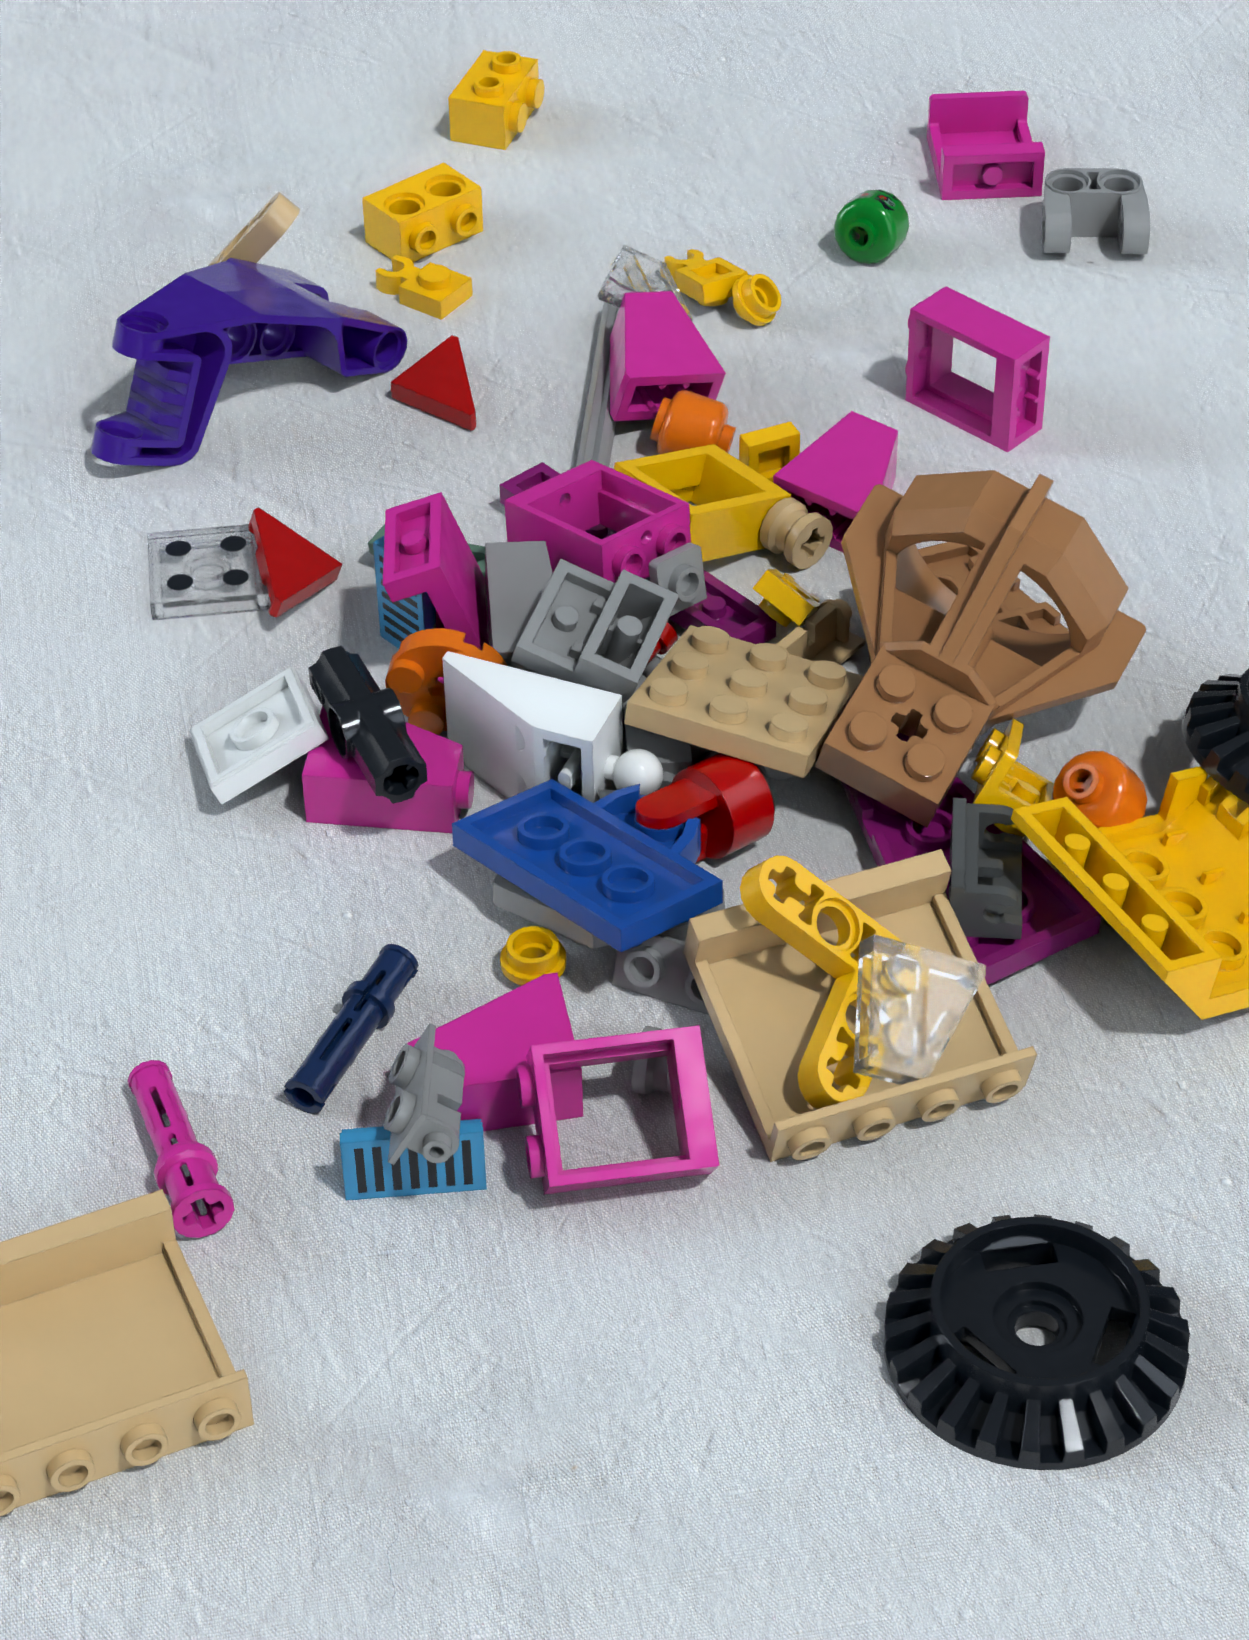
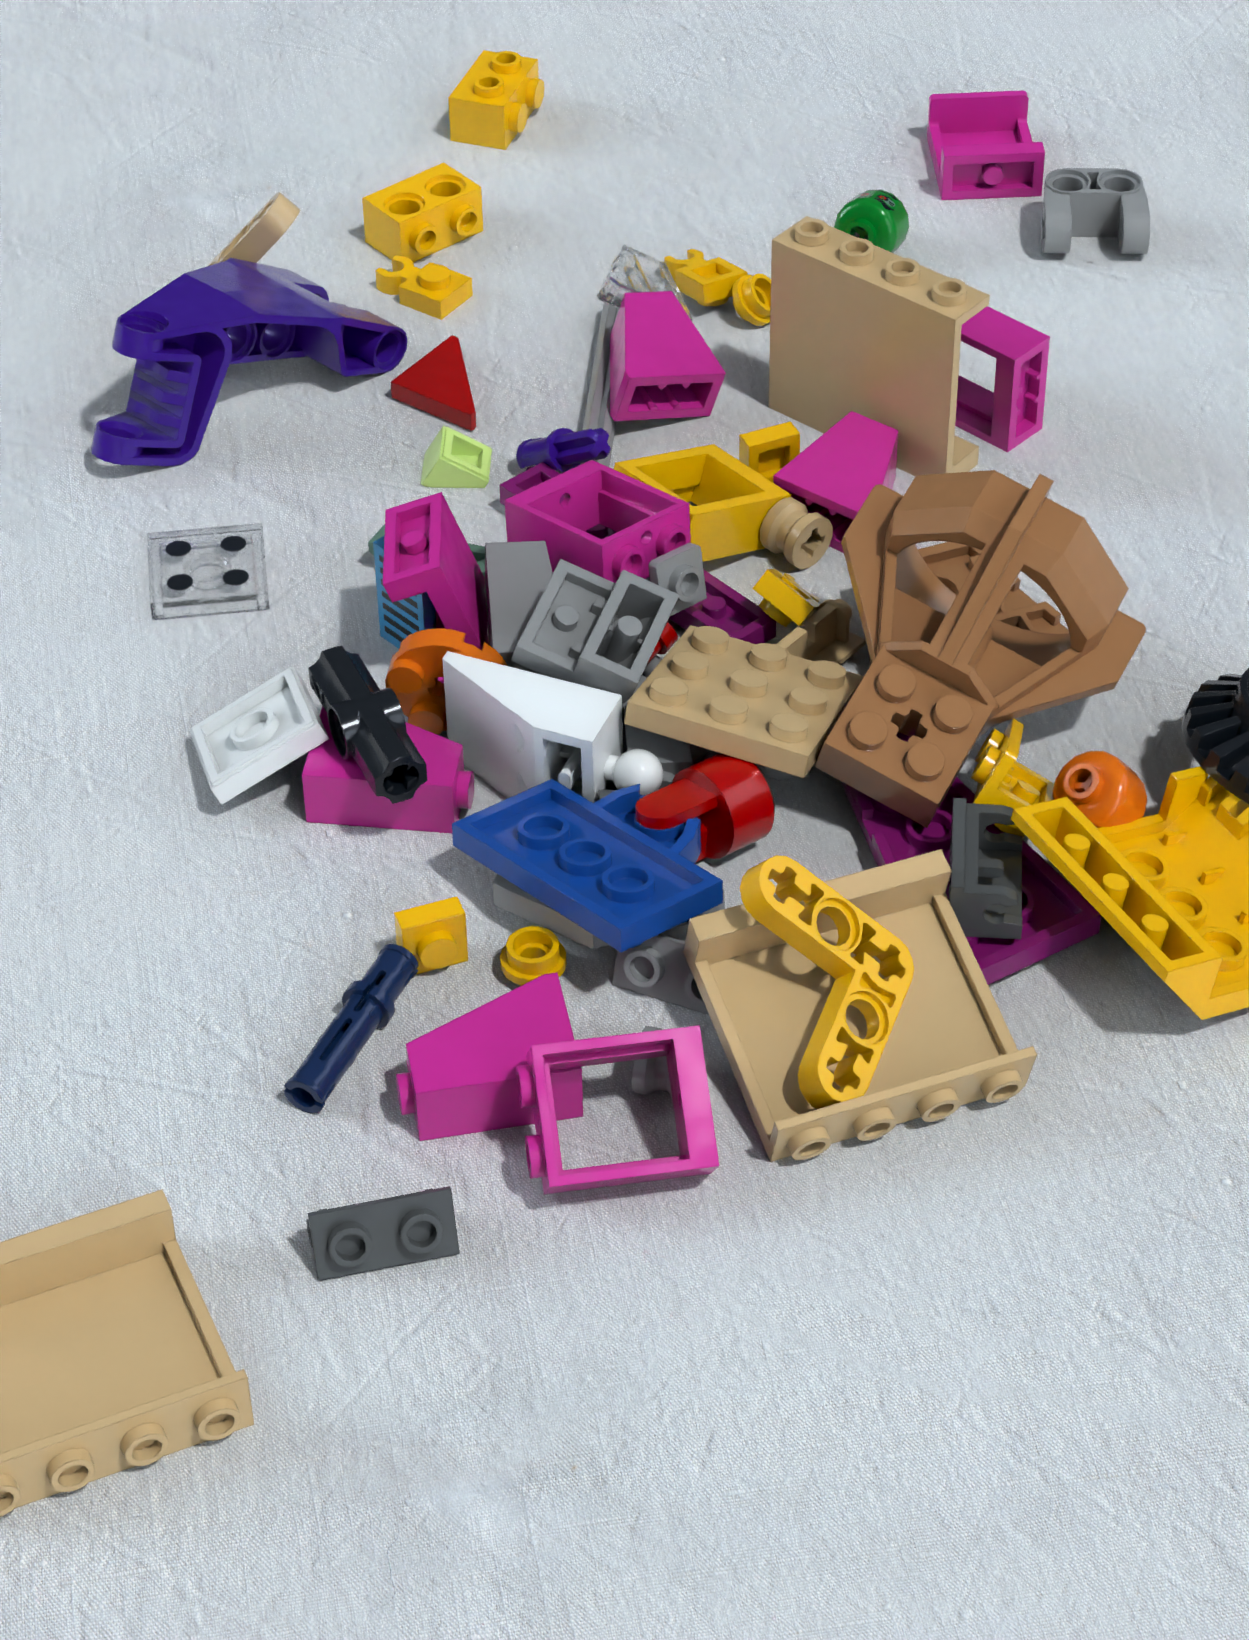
(156, 1096): dark pink pin -> none
(289, 563): red tile -> none
(371, 1176): dark azure panel -> none
(383, 1233): none -> dark grey hinge
(425, 1100): light grey hinge -> none
(433, 933): none -> yellow plate
(456, 461): none -> yellowish green slope
(564, 449): none -> dark purple axle
(691, 422): orange head -> none
(869, 339): none -> tan panel
(908, 1007): clear wing -> none
(1045, 1401): black gear -> none

